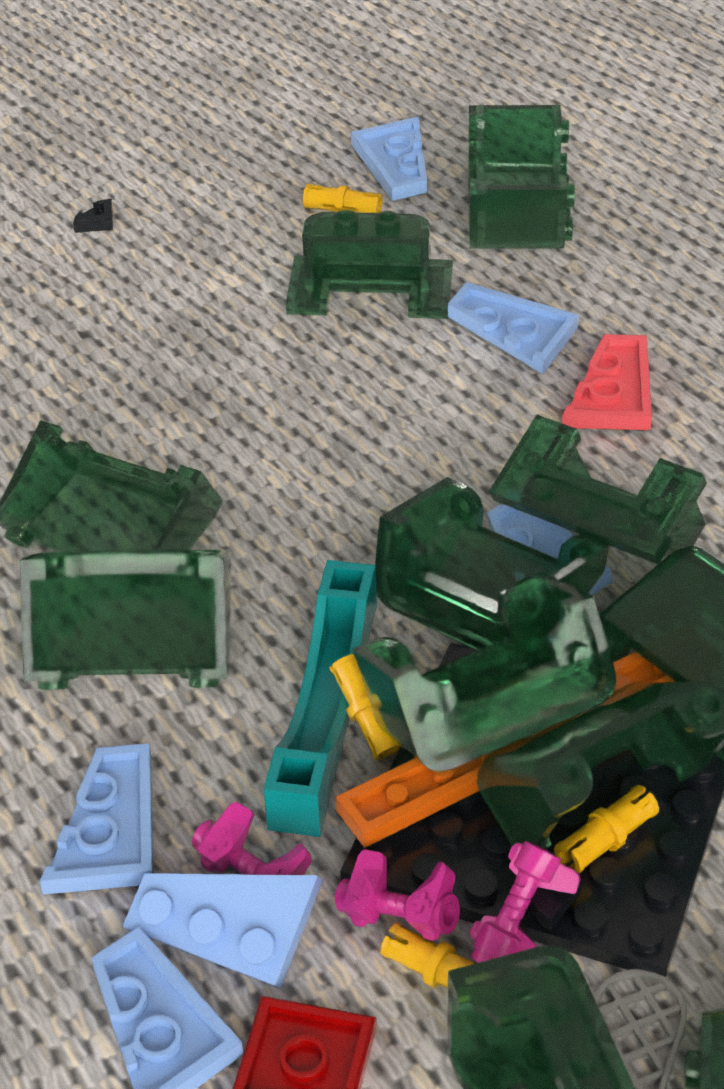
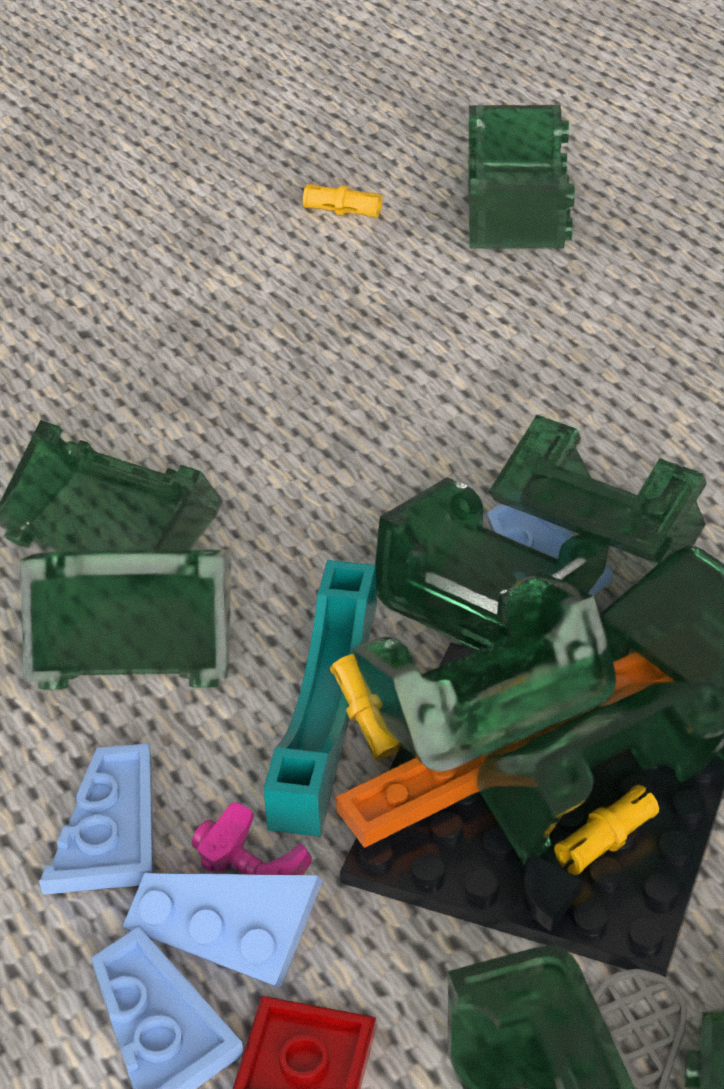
(96, 219): black tile -> none
(369, 255): clear green windscreen -> none
(394, 156): light blue wing -> none
(422, 955): yellow pin -> none
(428, 909): dark pink piece -> none
(514, 324): light blue wing -> none
(534, 868): dark pink piece -> none
(615, 387): coral wing -> none

